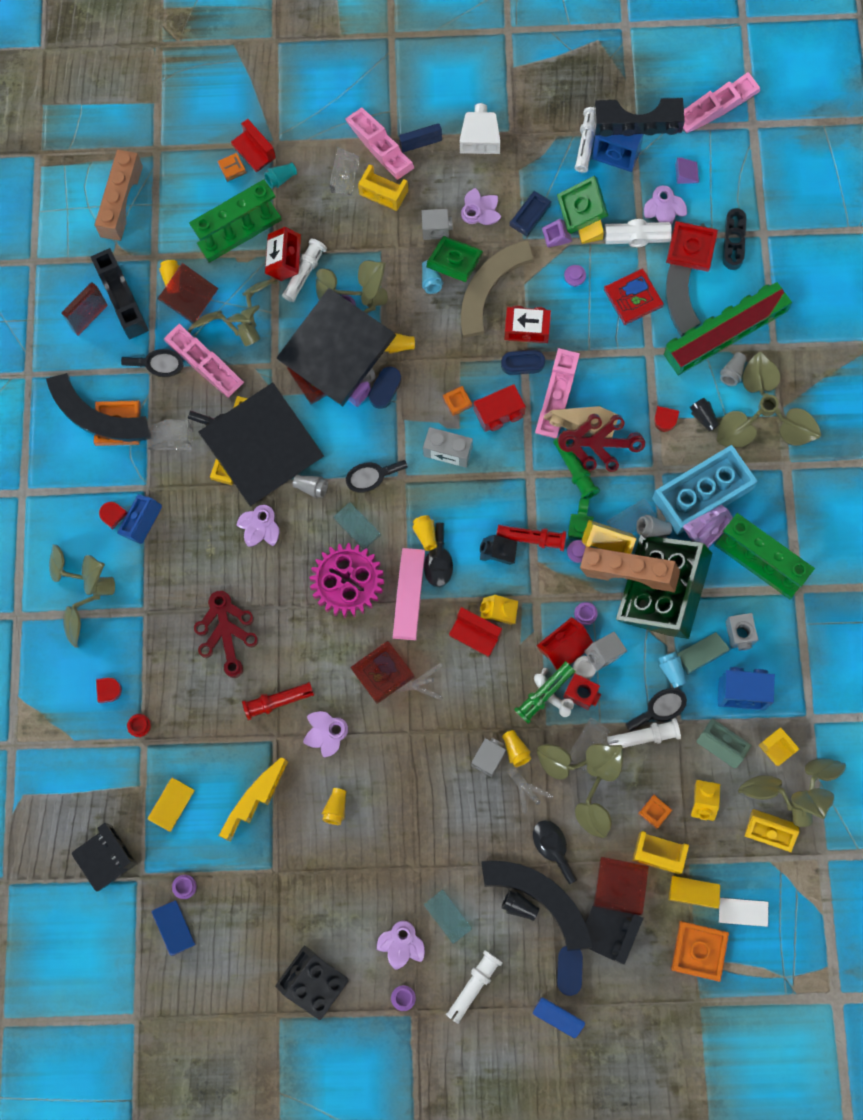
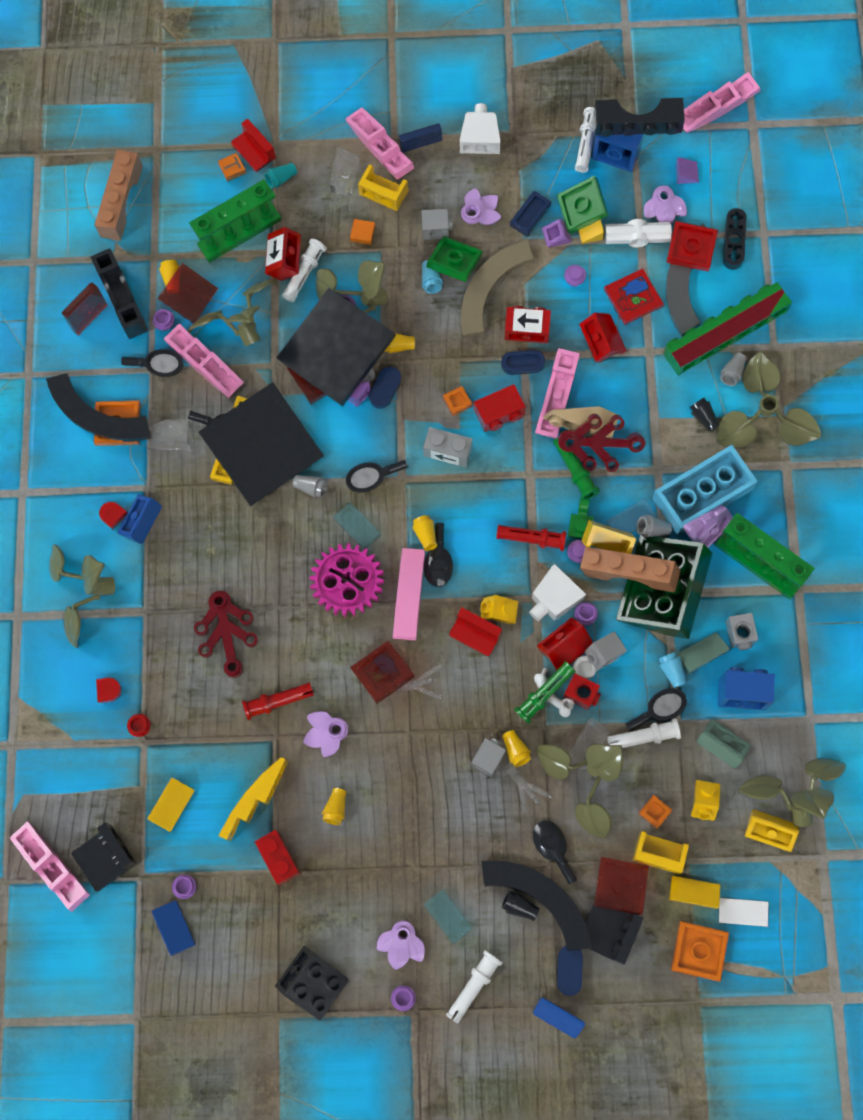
(49, 866): none -> bright pink slope
(163, 320): none -> medium lavender plate
(259, 529): lavender plate -> none
(277, 857): none -> red brick
(362, 231): none -> orange tile
(498, 549): black bracket -> none
(555, 595): none -> white torso
(602, 336): none -> red panel
(665, 418): red tile -> none
(779, 747): yellow panel -> none

